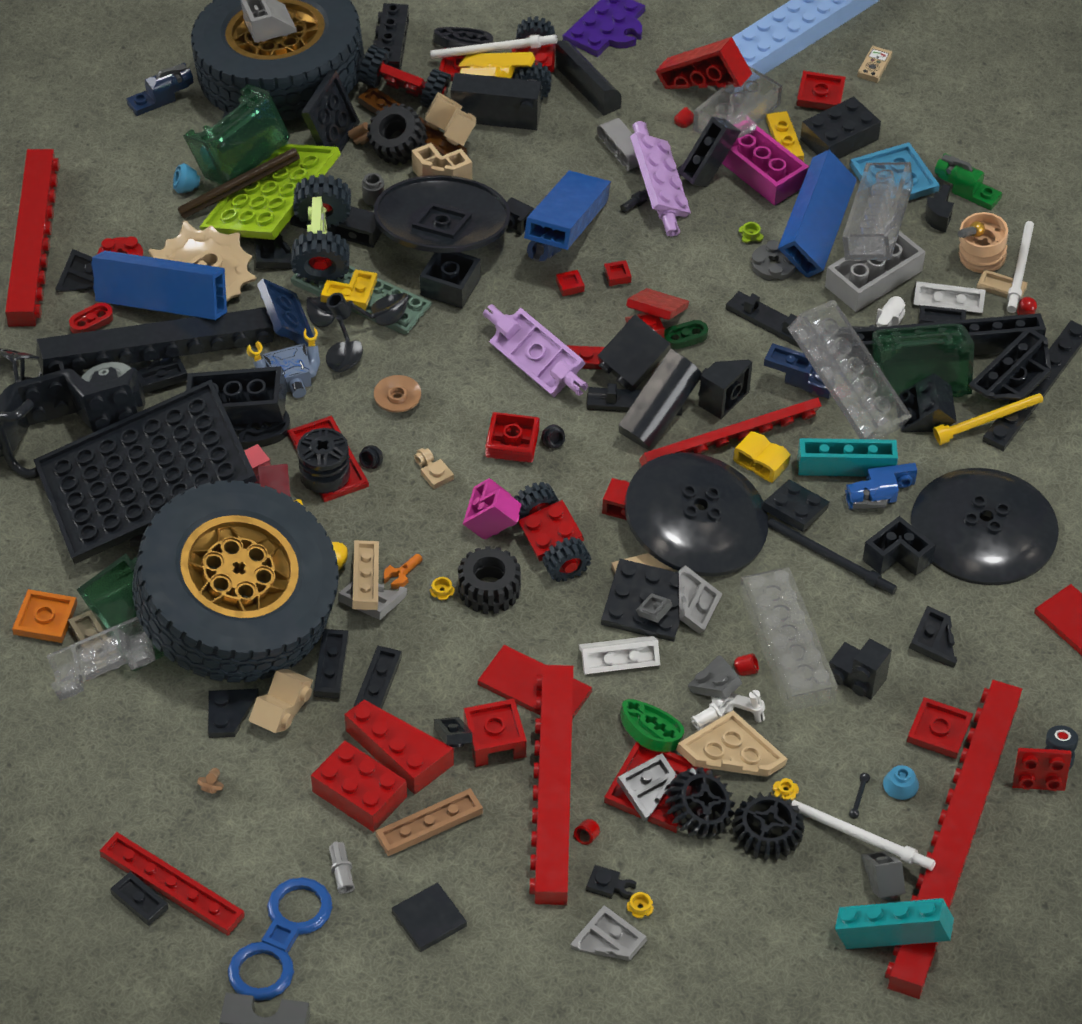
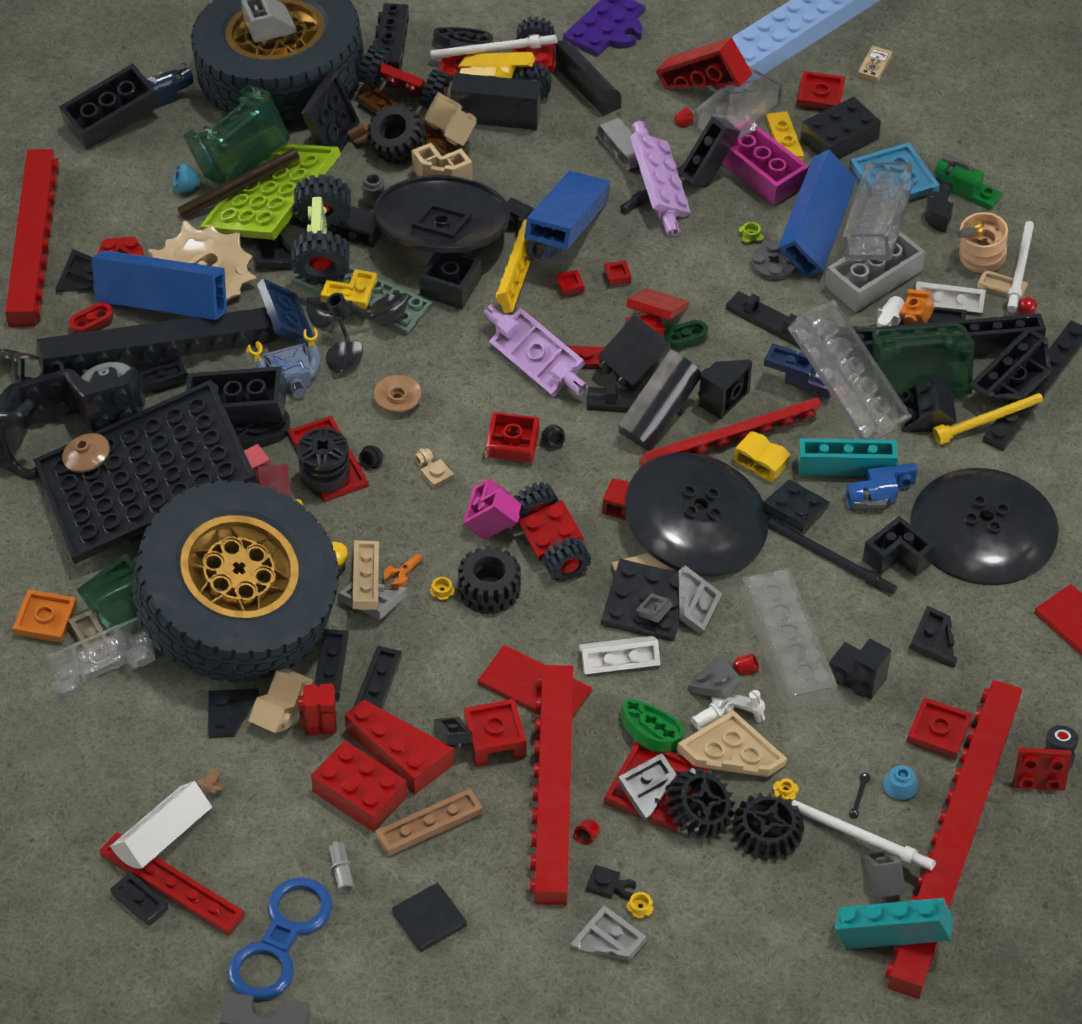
(86, 453): none -> medium nougat dish
(109, 106): none -> black brick
(161, 826): none -> white brick
(318, 709): none -> red brick
(514, 273): none -> yellow plate
(917, 307): none -> orange brick

